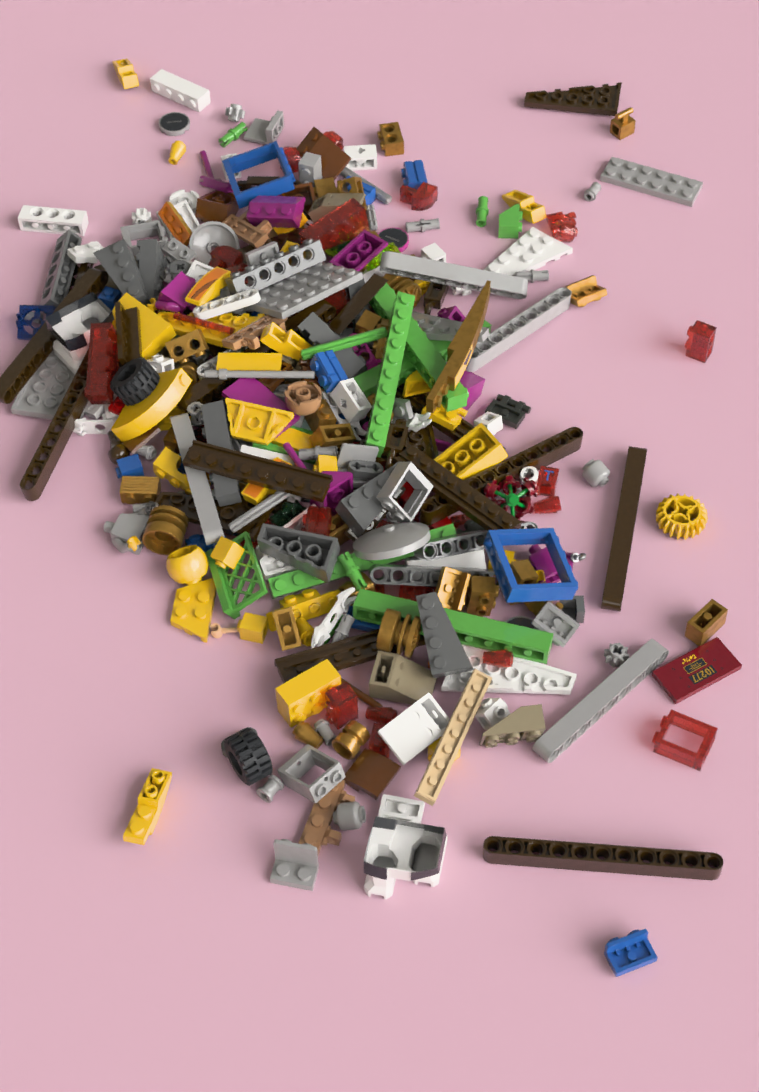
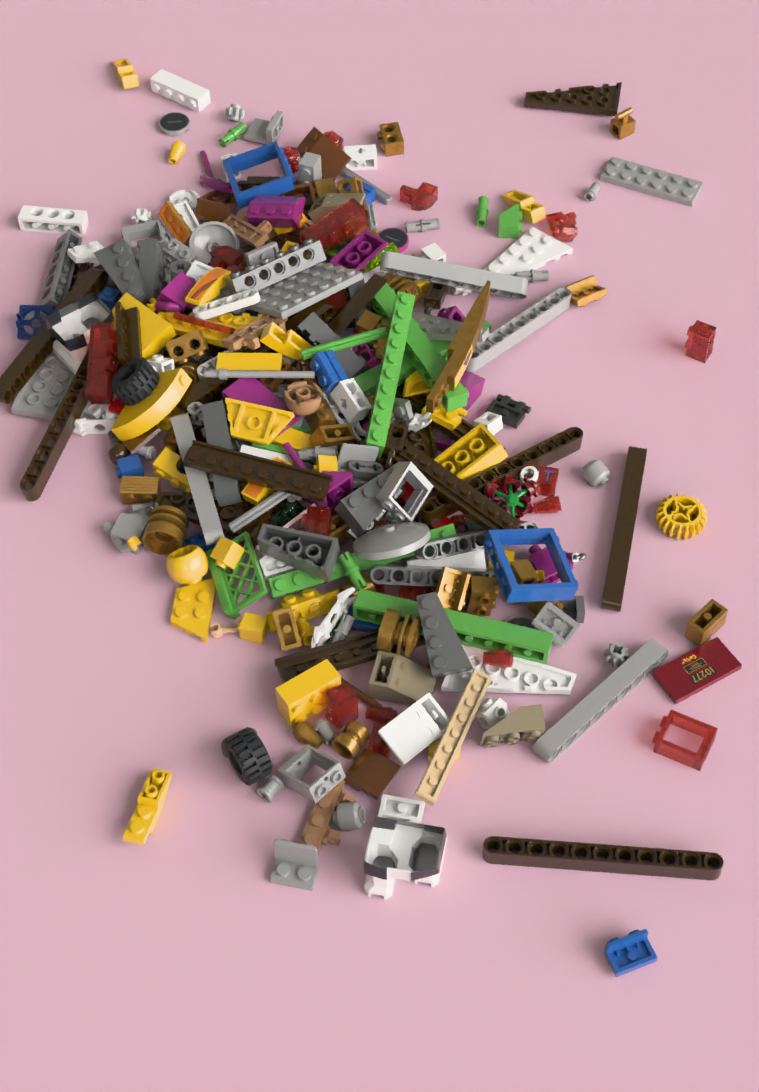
(413, 174): blue brick -> none

